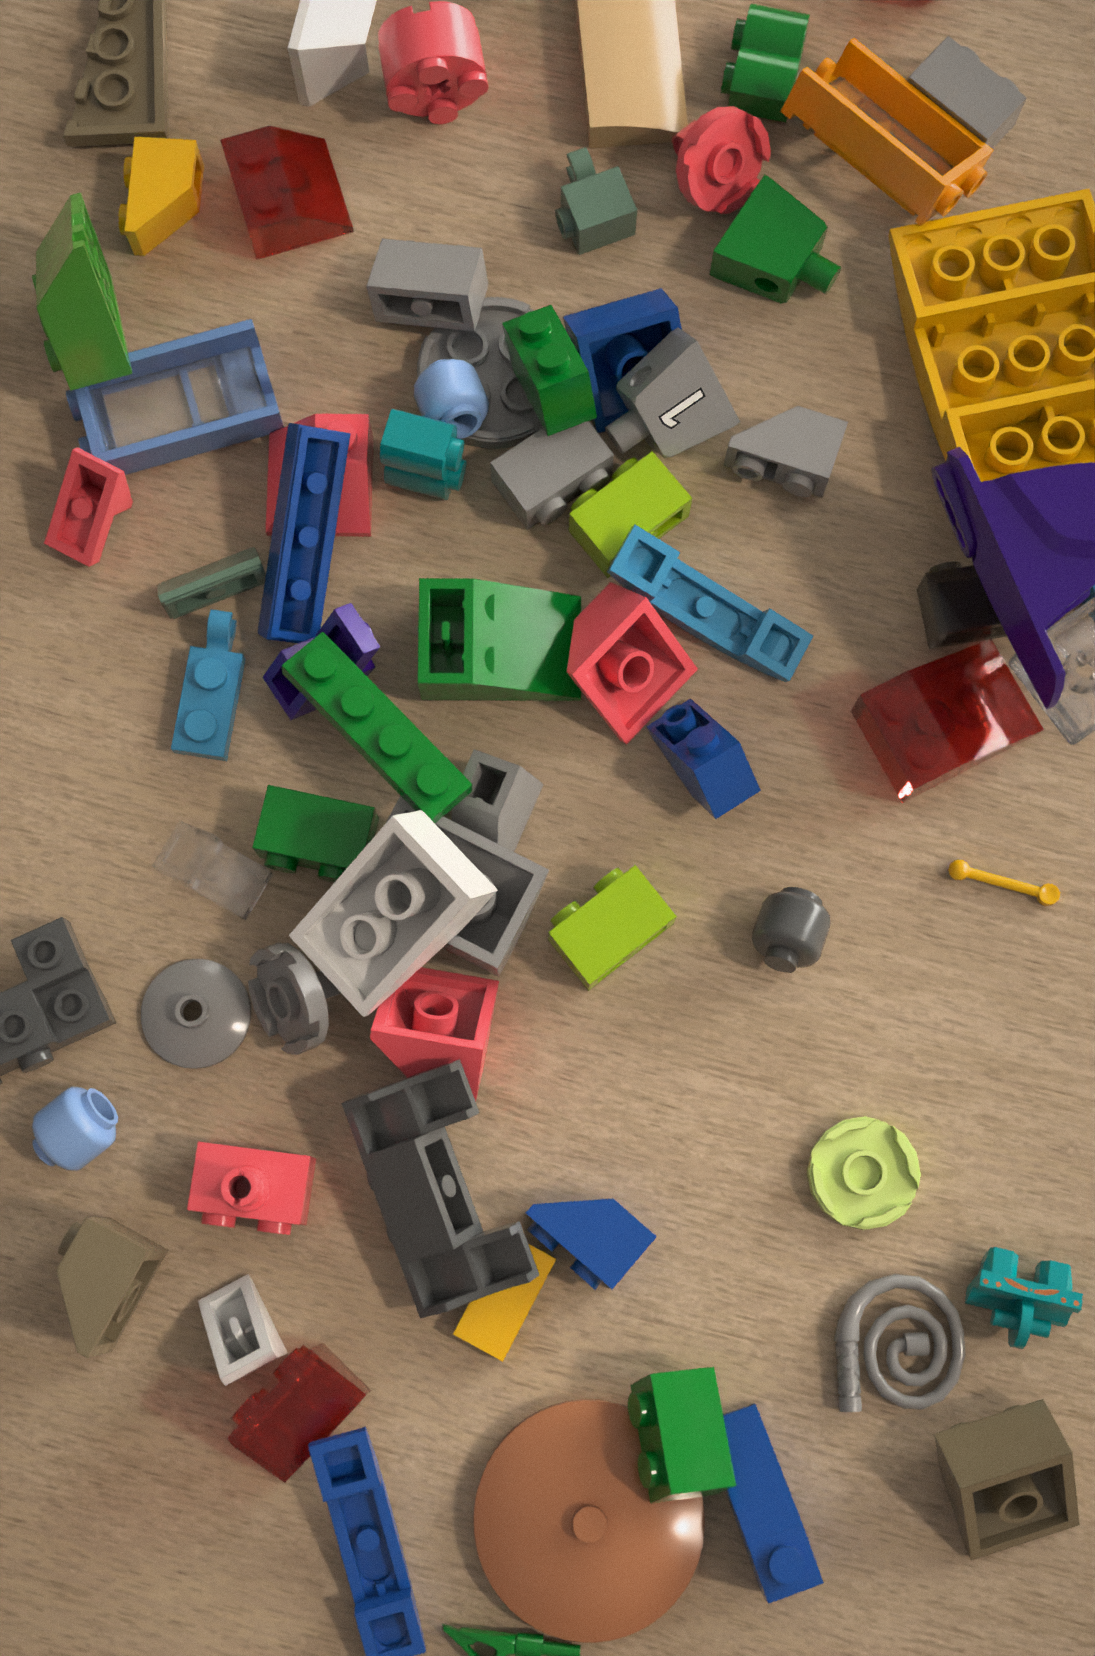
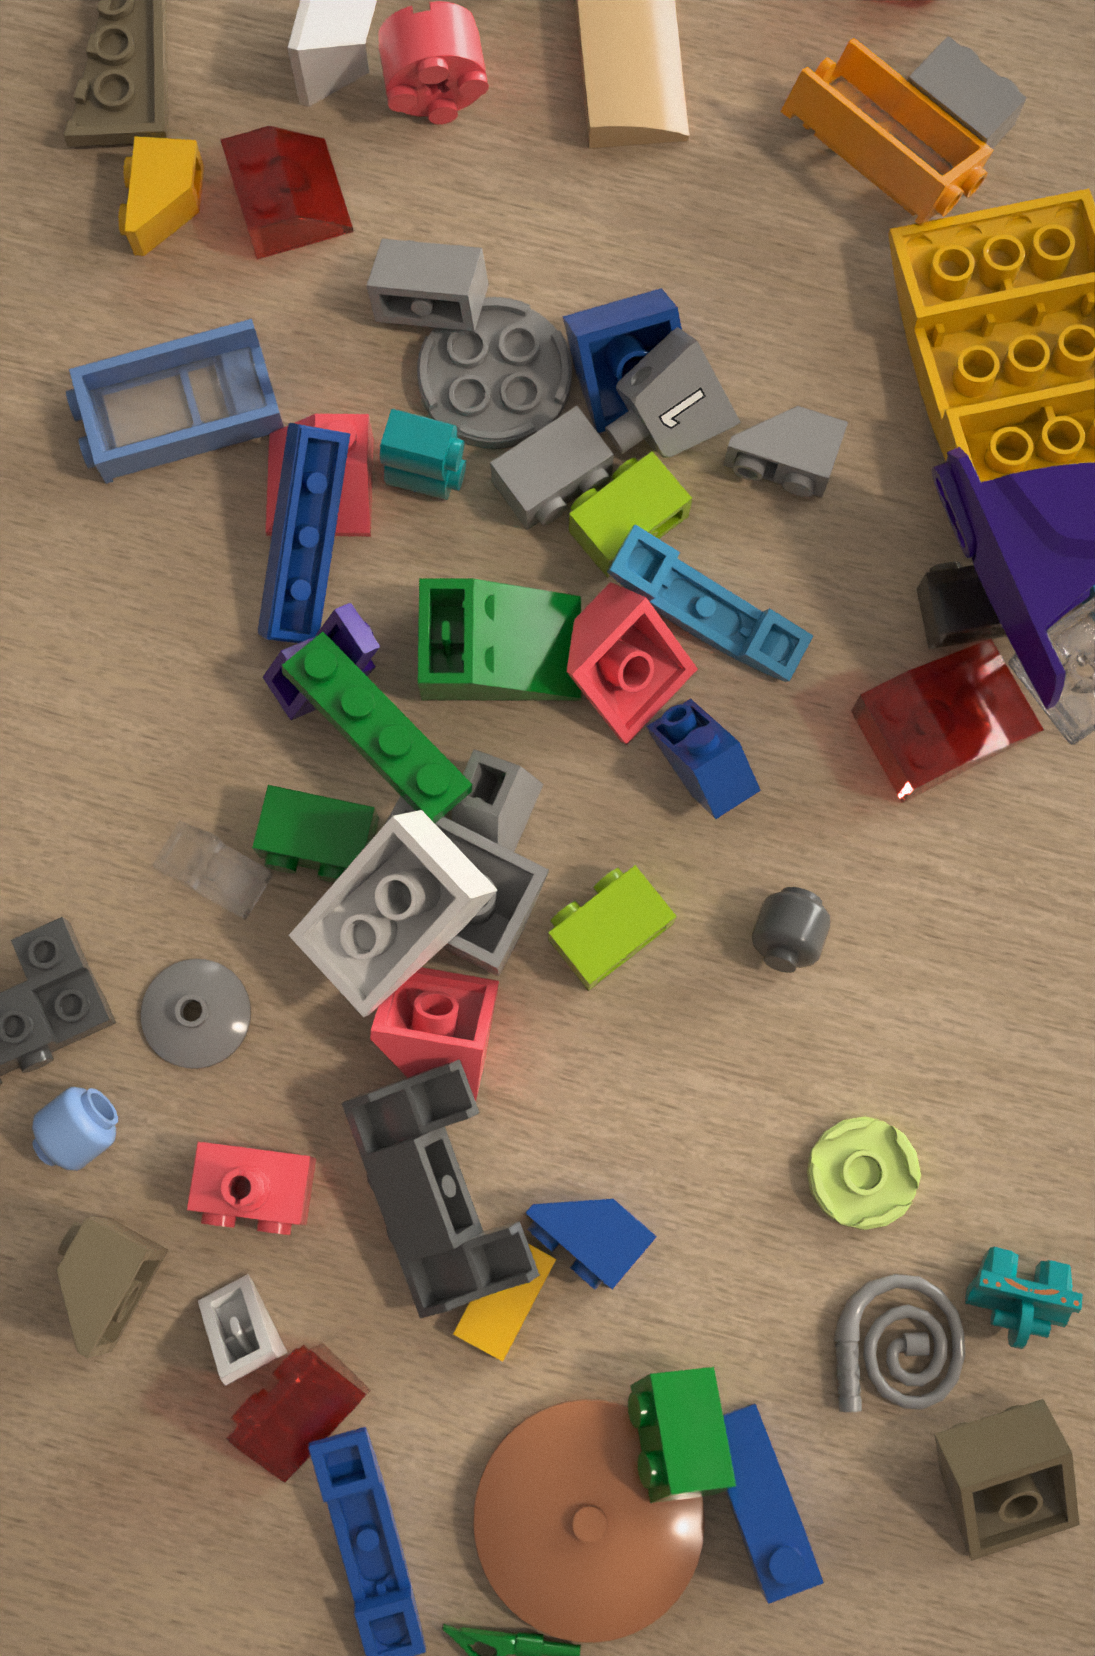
(78, 301): bright green wedge -> none
(86, 506): coral slope -> none
(210, 693): dark azure plate -> none
(211, 583): sand green slope -> none
(290, 997): light grey tile -> none
(452, 394): light blue head -> none
(550, 370): green brick -> none
(594, 206): sand green brick -> none
(720, 158): coral tile -> none
(767, 60): green brick -> none
(774, 246): green torso -> none
(1046, 894): yellow hinge -> none

